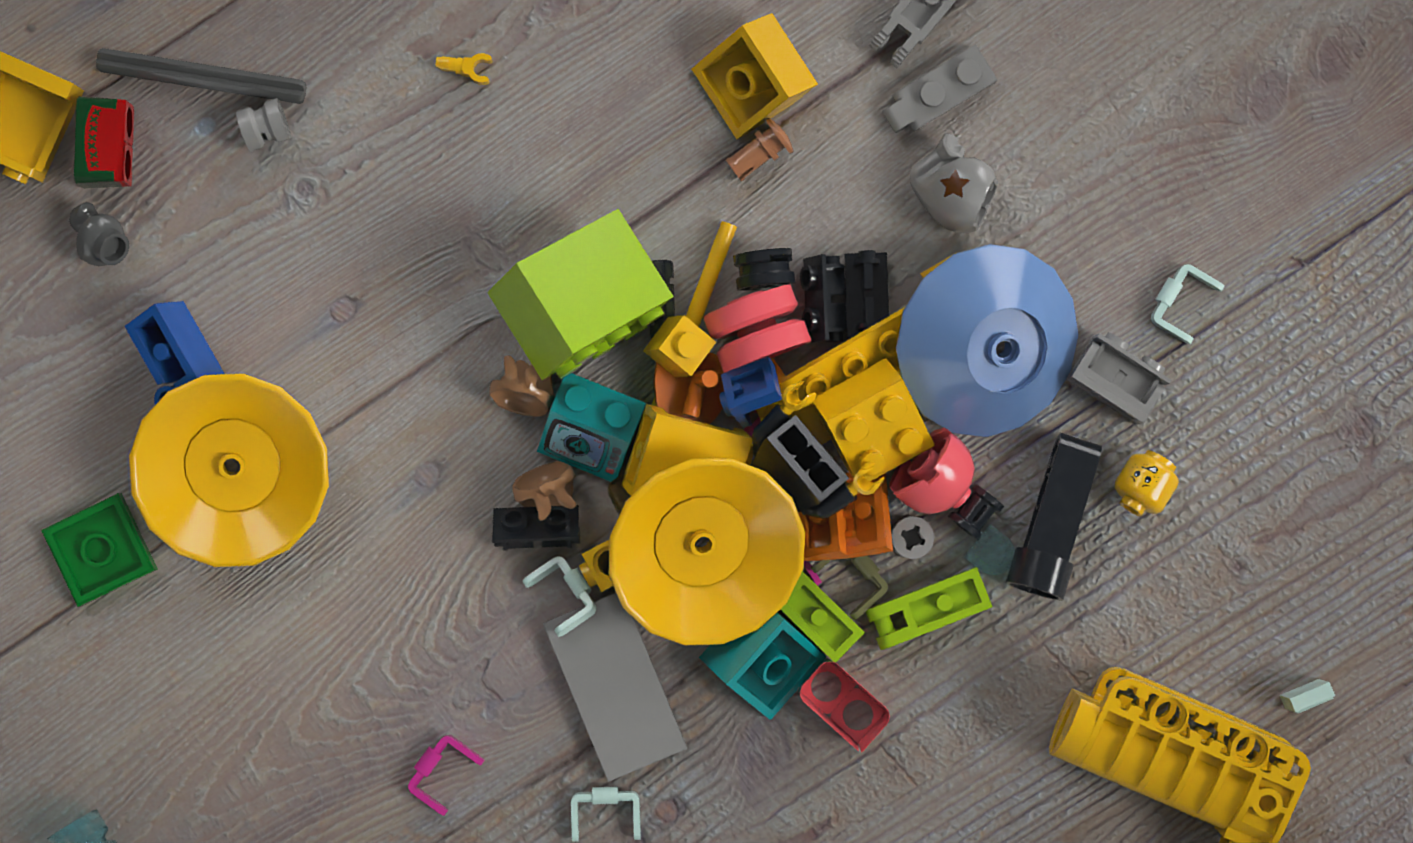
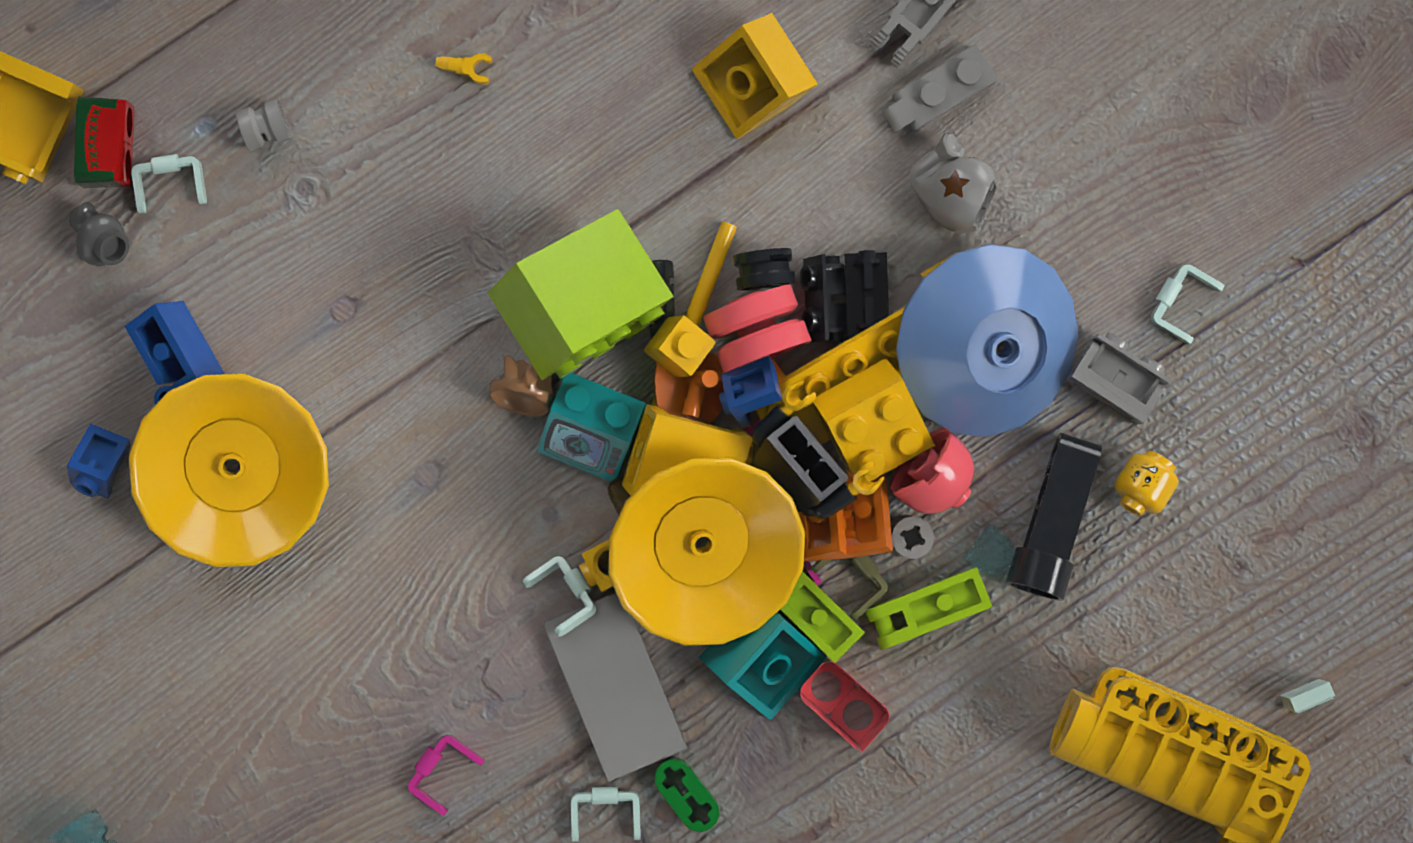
(97, 461): none -> blue bracket
(99, 549): green tile -> none
(167, 164): none -> light aqua piece
(201, 75): dark grey axle -> none
(521, 527): black hinge -> none
(545, 487): medium nougat piece -> none
(678, 800): none -> green beam
(760, 150): nougat pin -> none
(976, 511): black bush -> none

